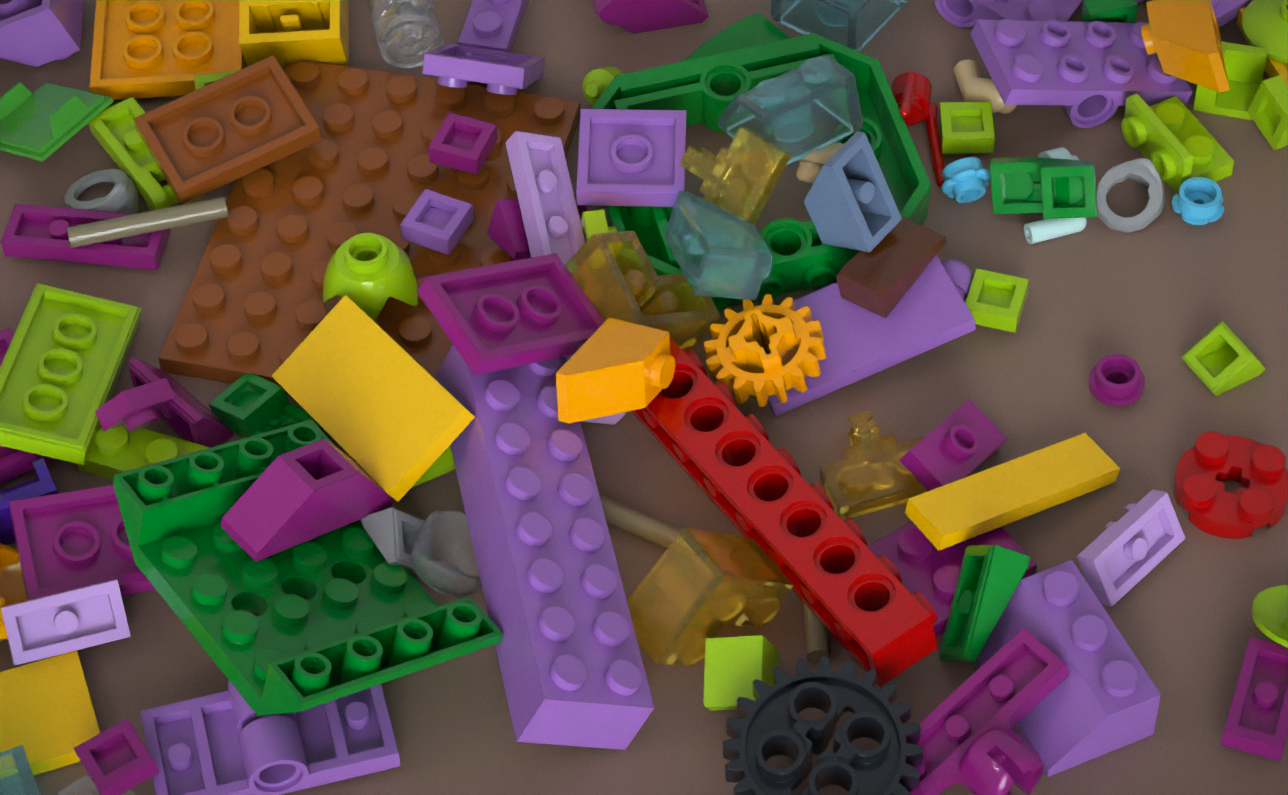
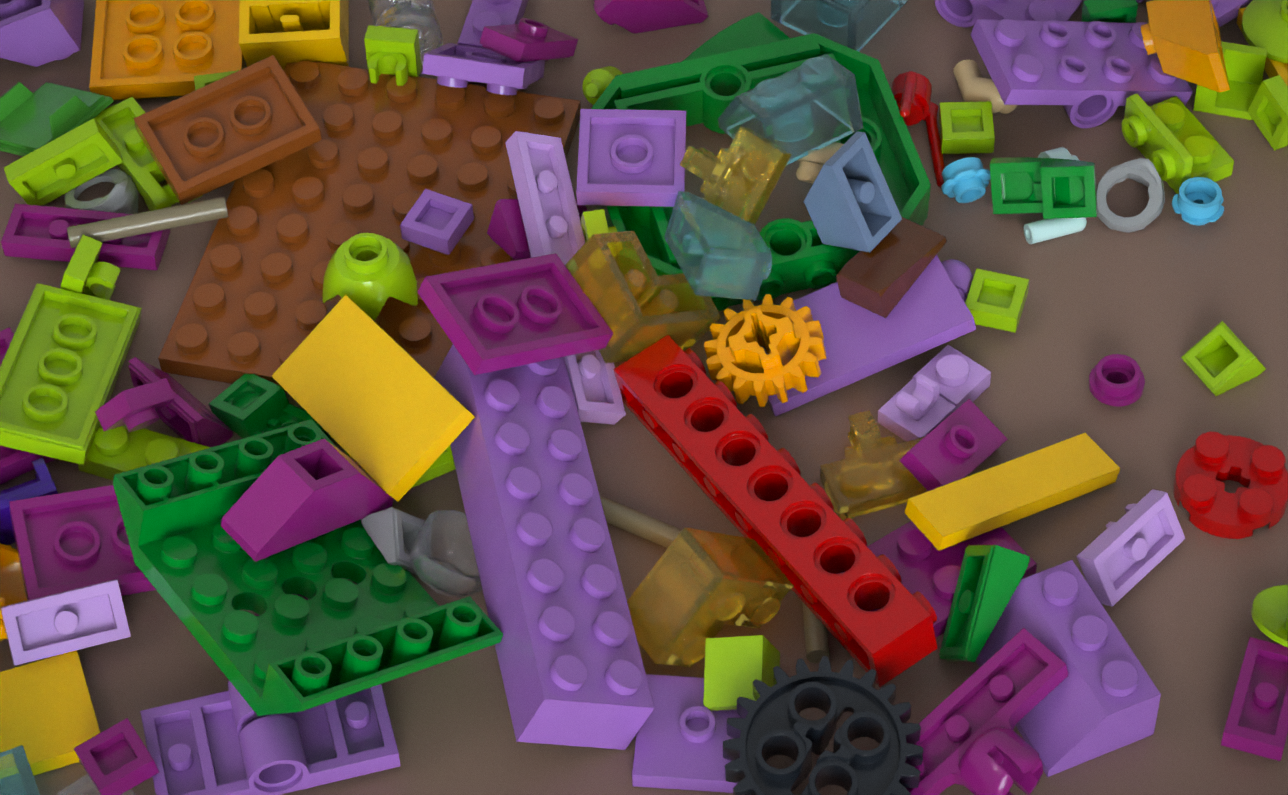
(63, 164): none -> lime plate
(87, 274): none -> lime tile
(392, 53): none -> lime tile
(463, 143): magenta plate -> none
(528, 41): none -> magenta plate
(614, 372): light orange slope -> none
(681, 739): none -> medium lavender plate
(934, 394): none -> lavender plate

